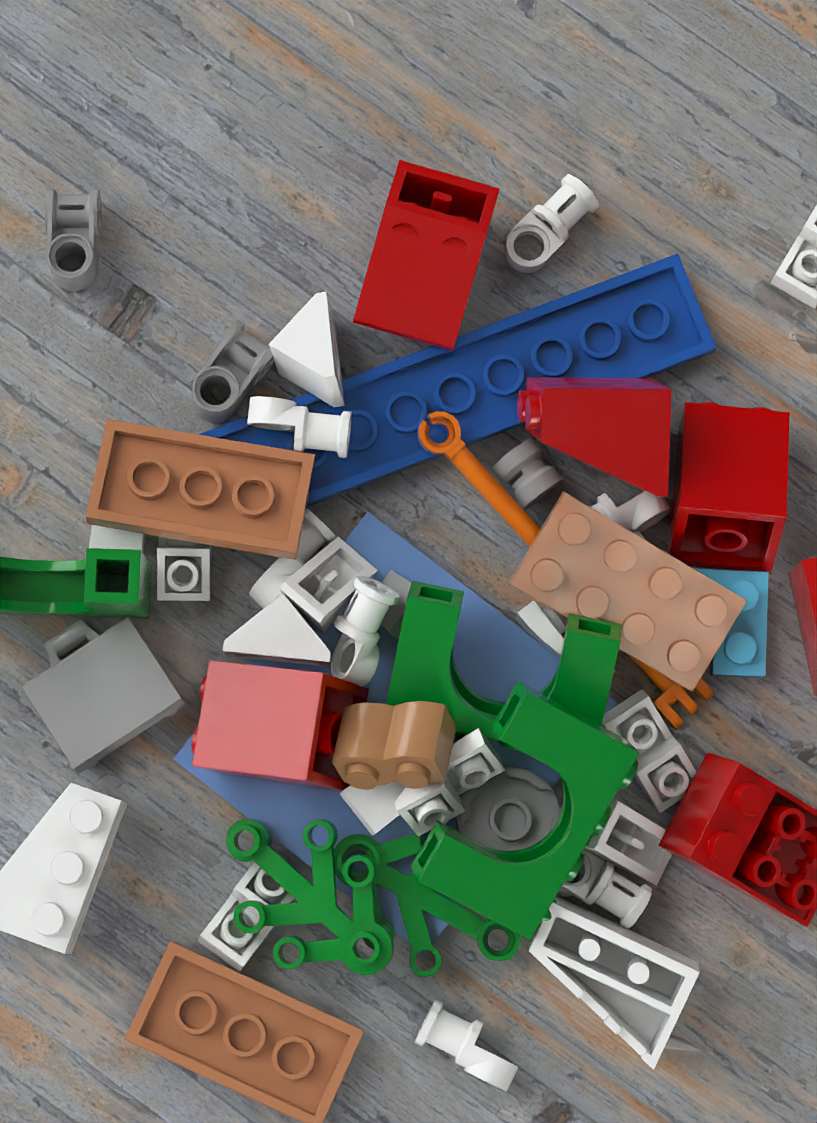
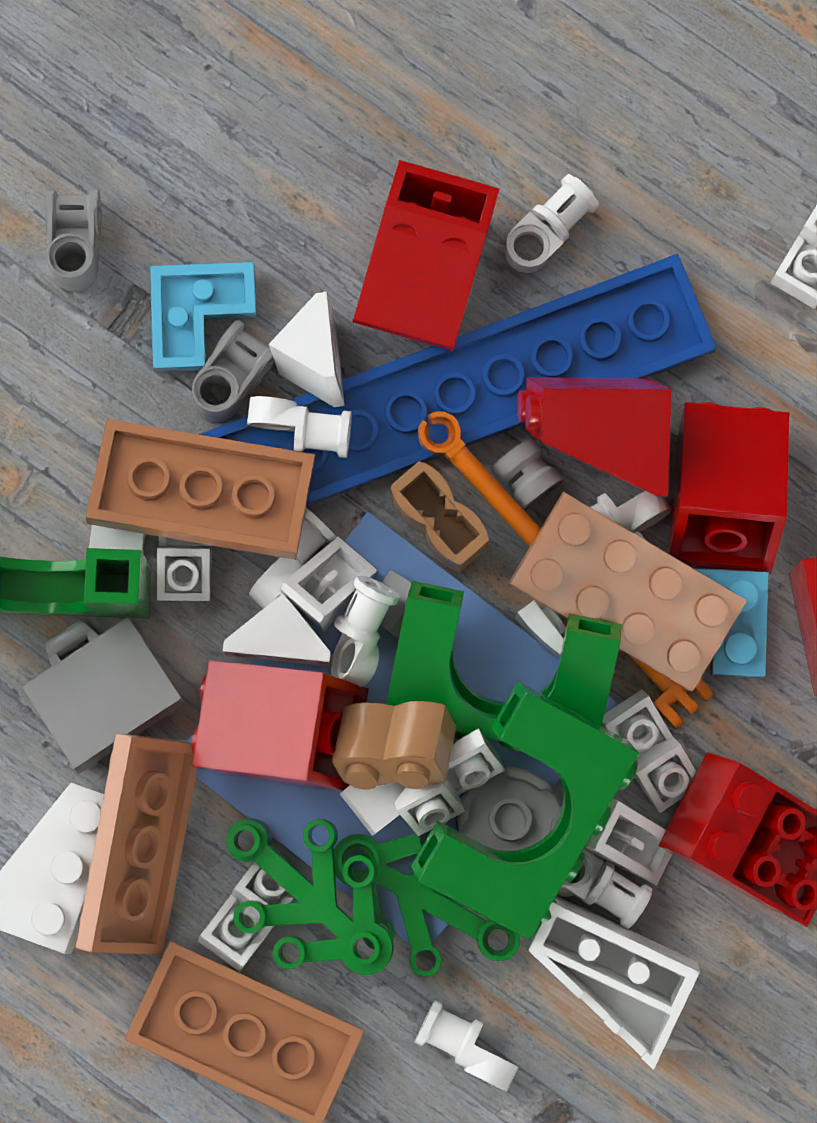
(138, 846): none -> nougat plate
(186, 297): none -> medium azure plate
(428, 506): none -> medium nougat brick

